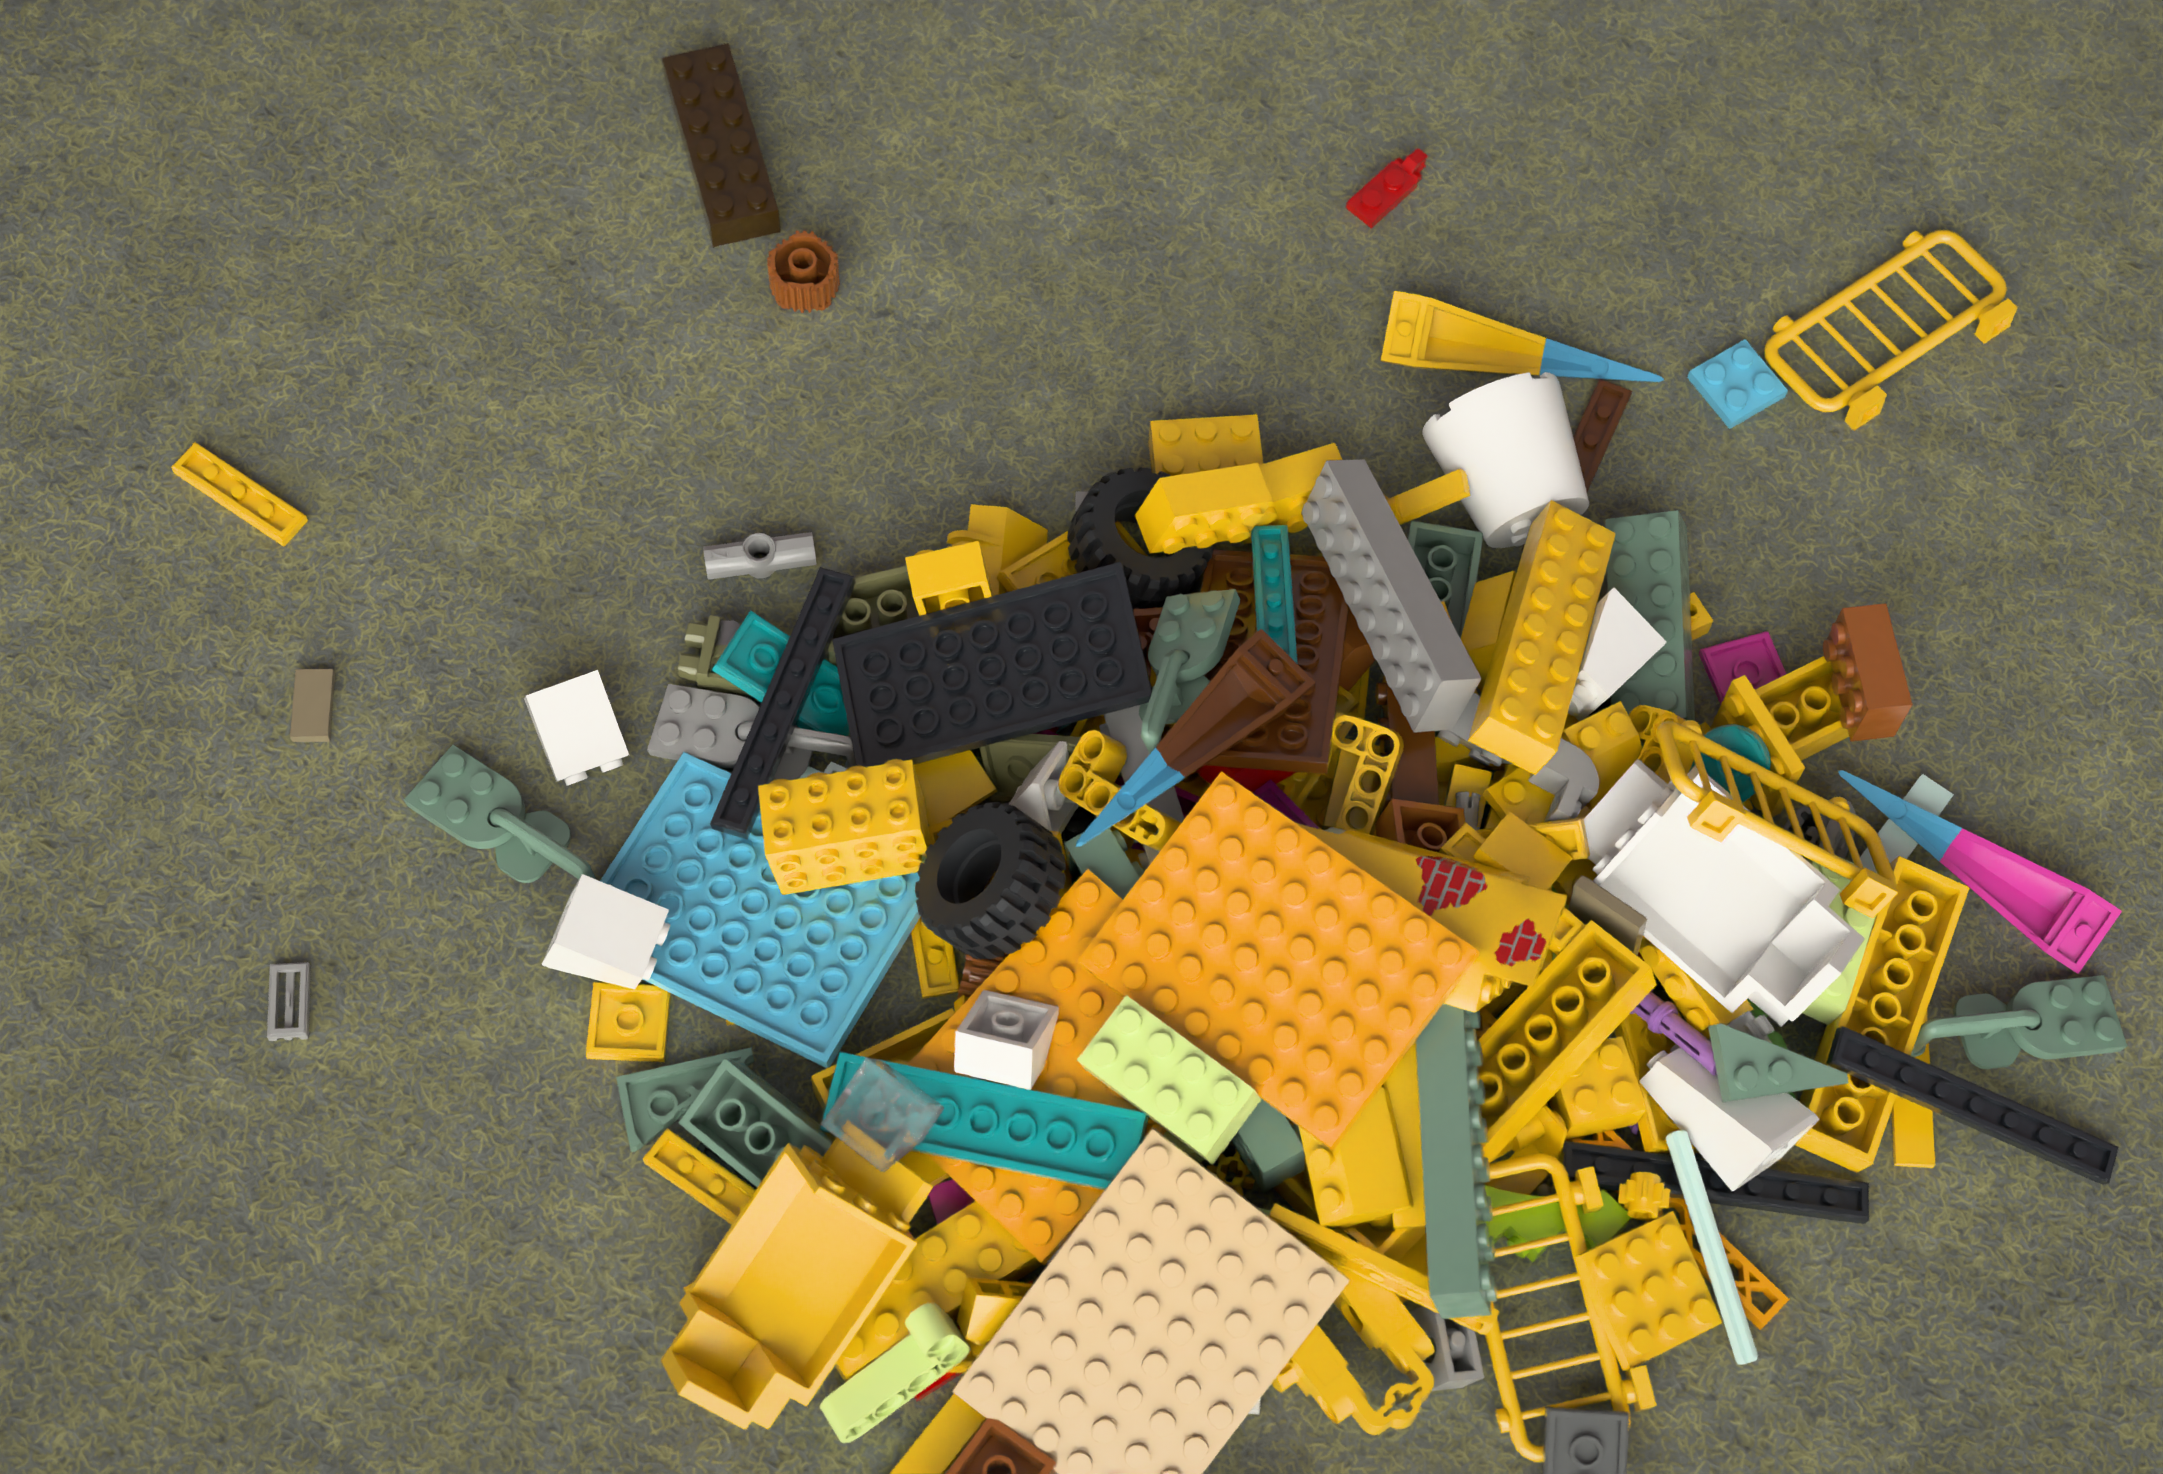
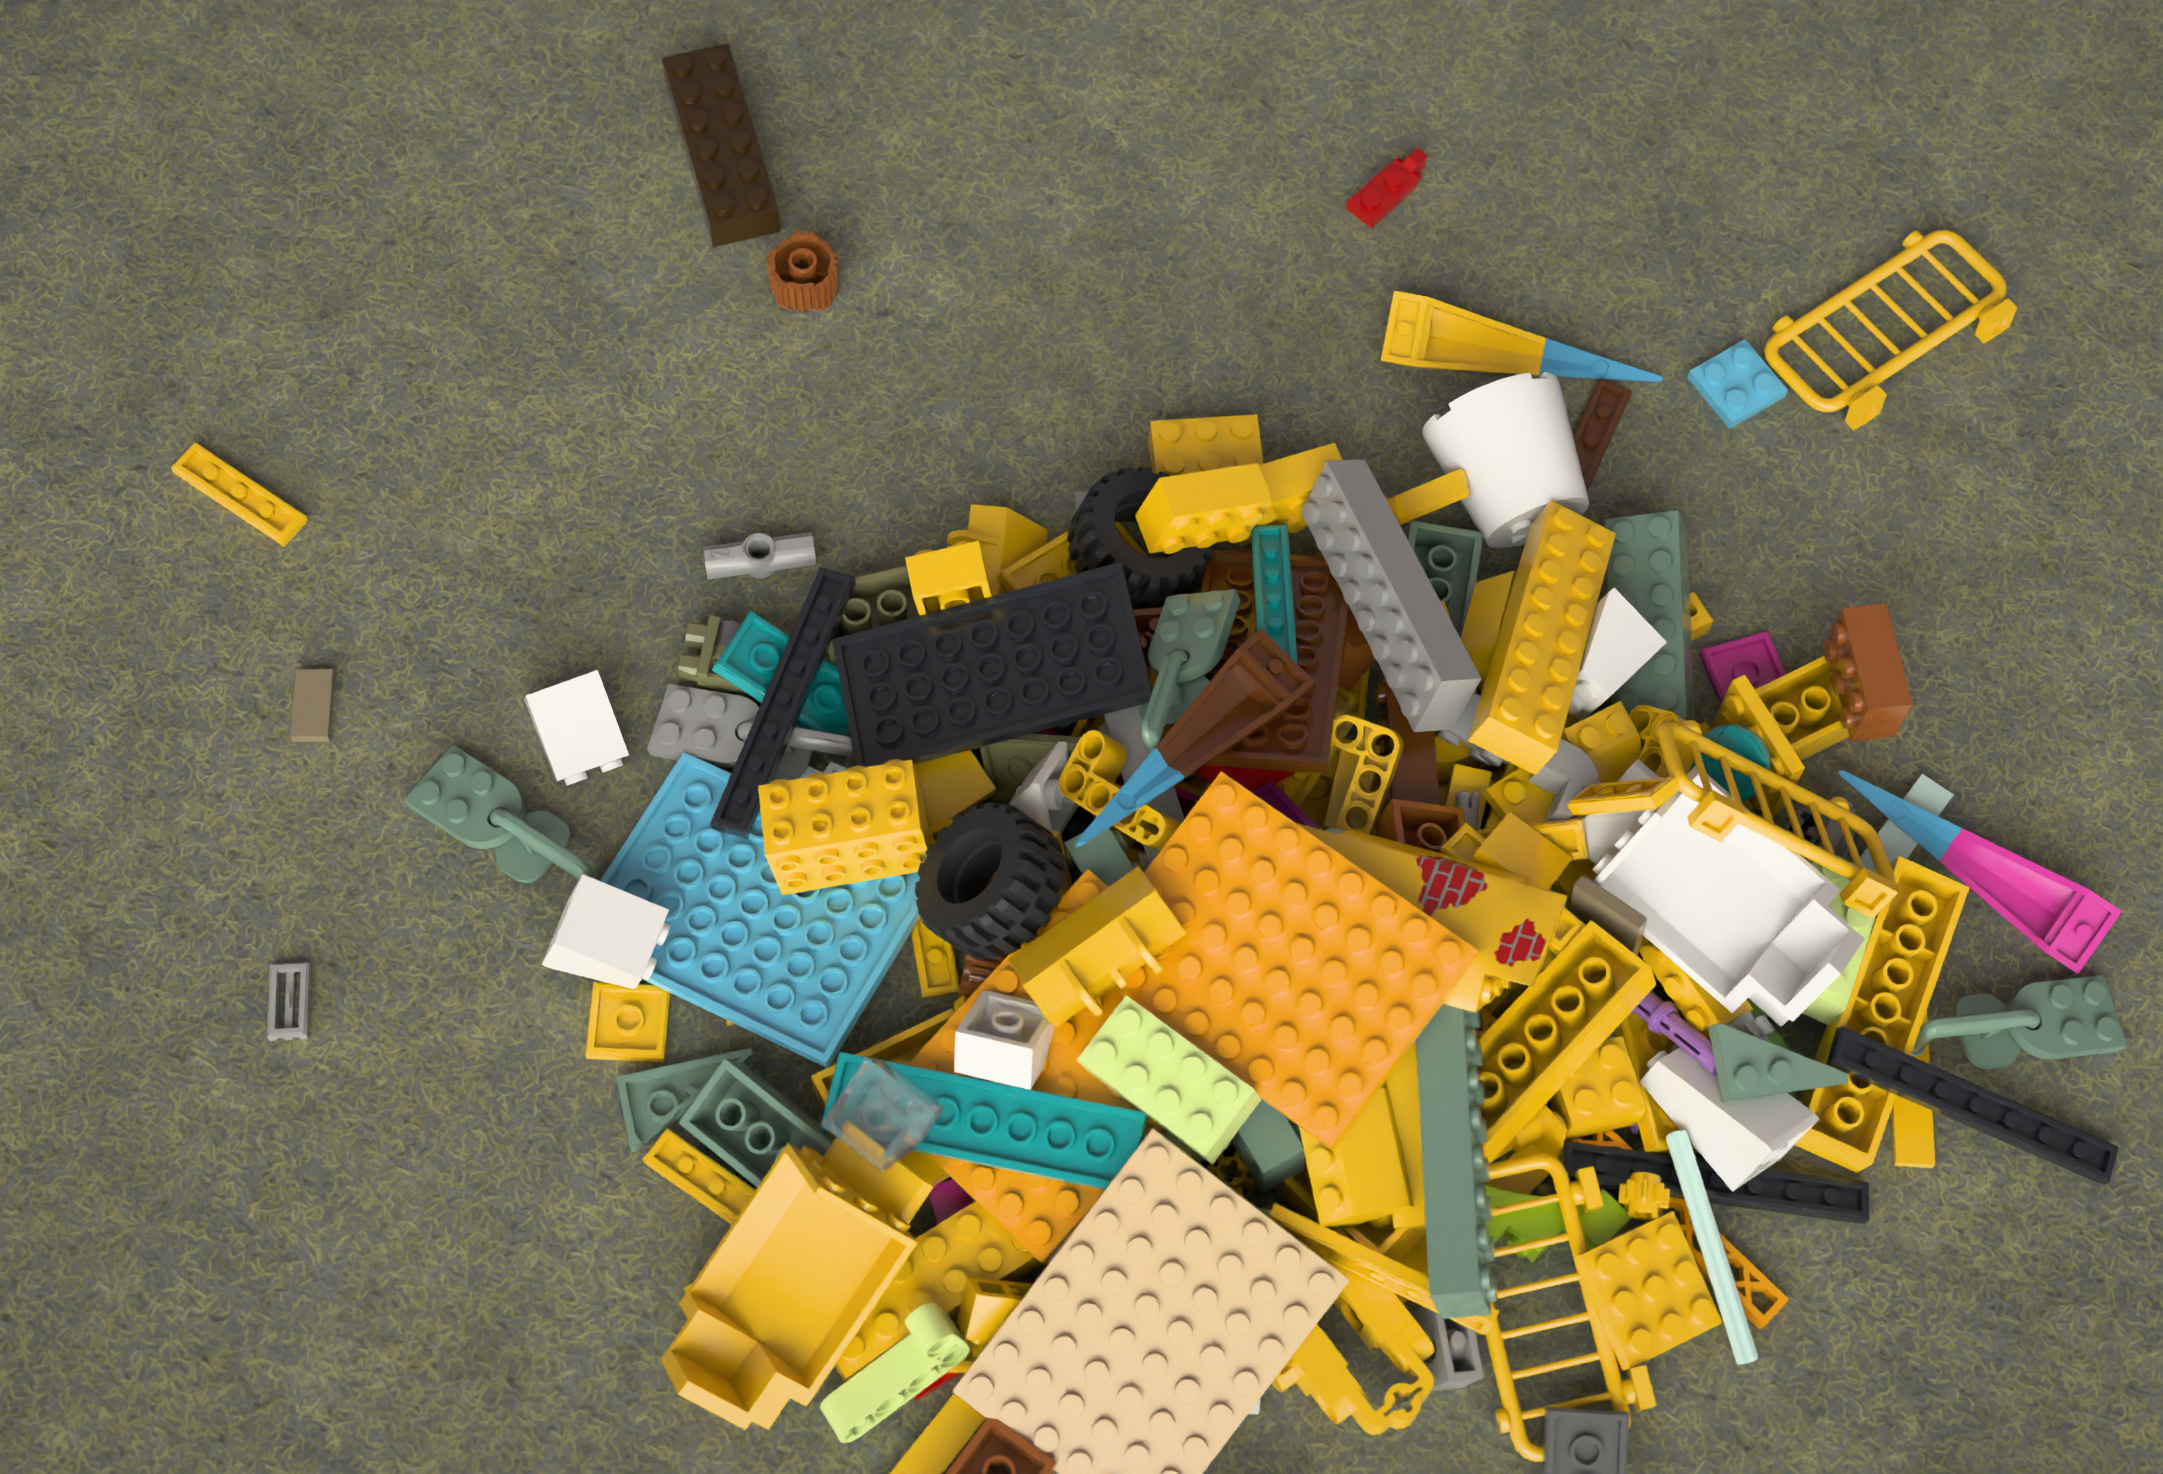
(1097, 948): none -> yellow piece
(1623, 796): none -> yellow tile

